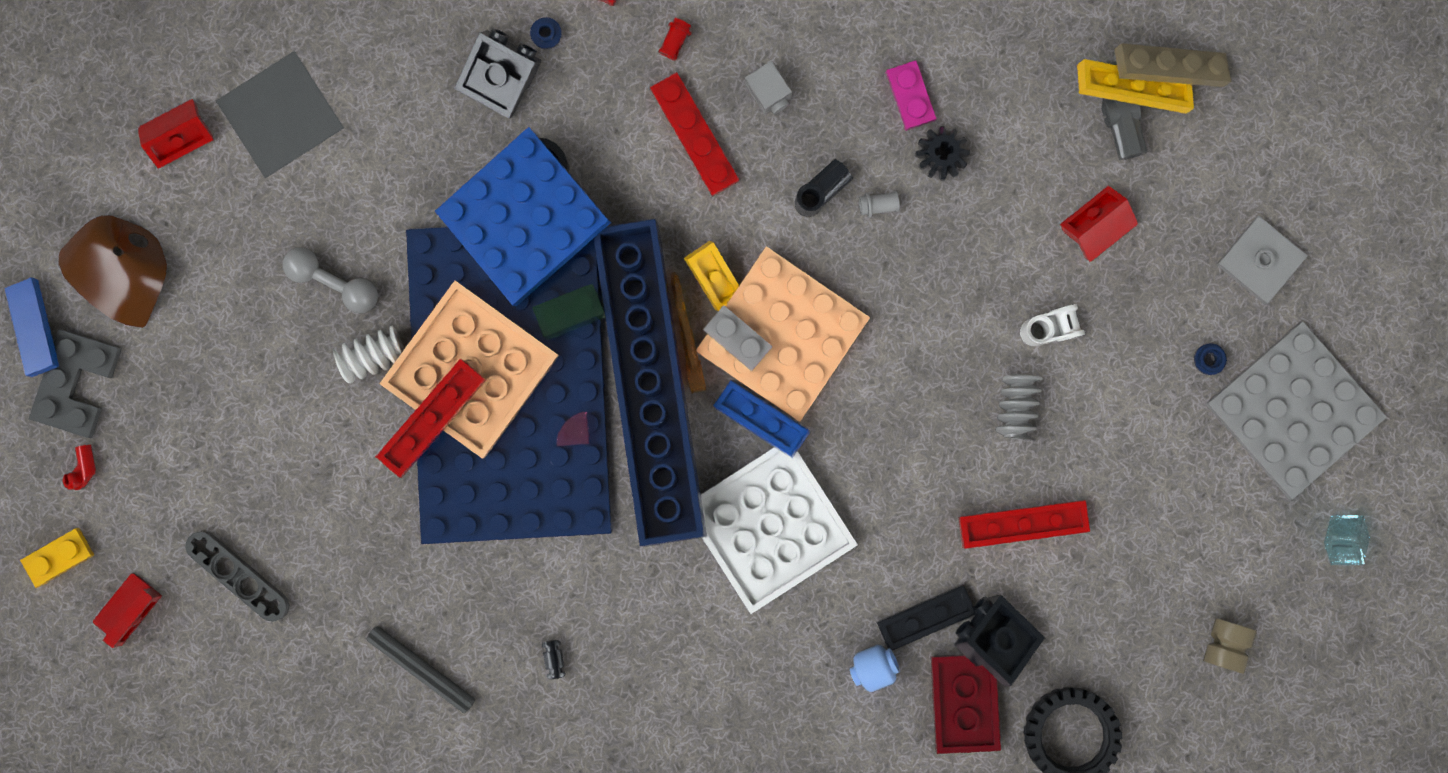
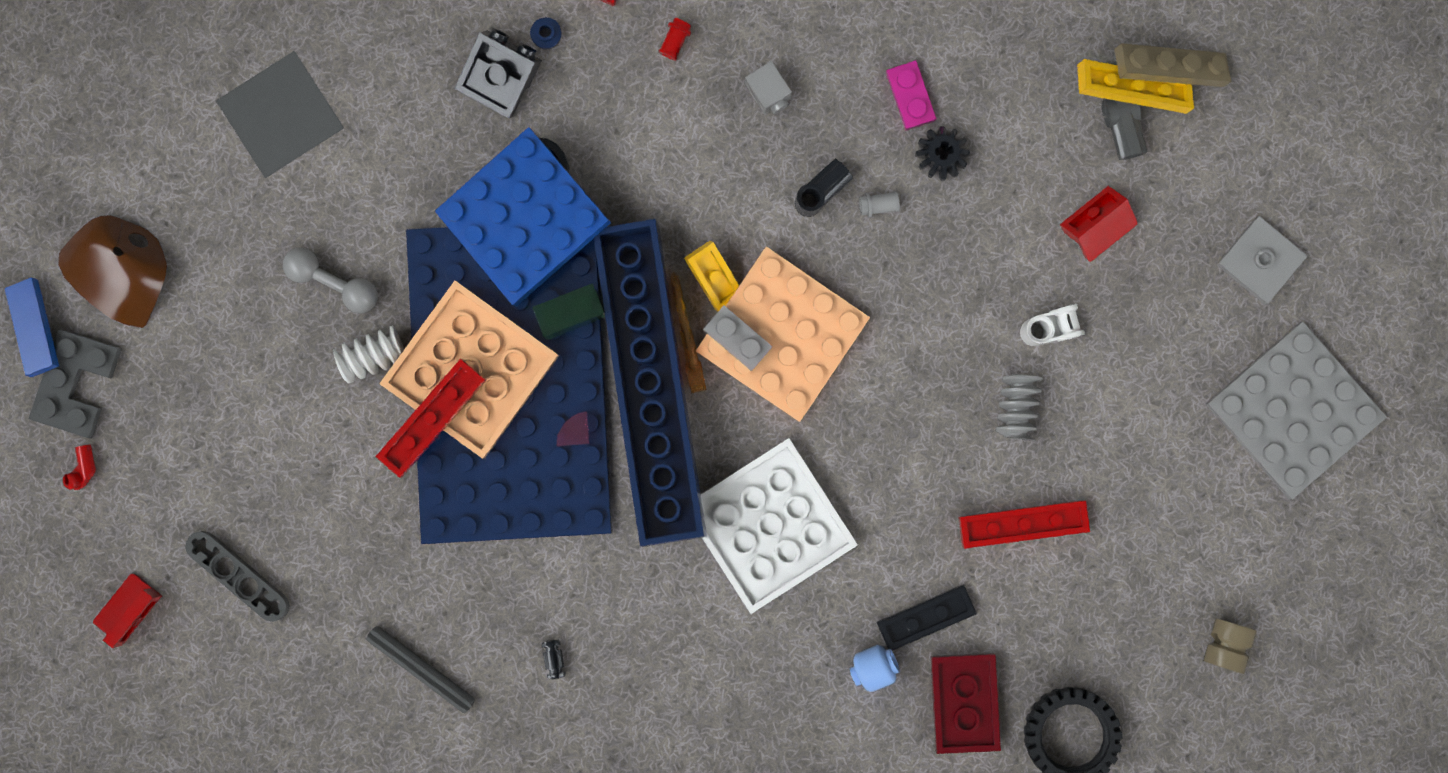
(57, 557): yellow plate -> none
(174, 134): red panel -> none
(694, 134): red plate -> none
(761, 419): blue tile -> none
(998, 639): black plate -> none
(1219, 356): dark blue plate -> none
(1347, 540): clear light blue panel -> none

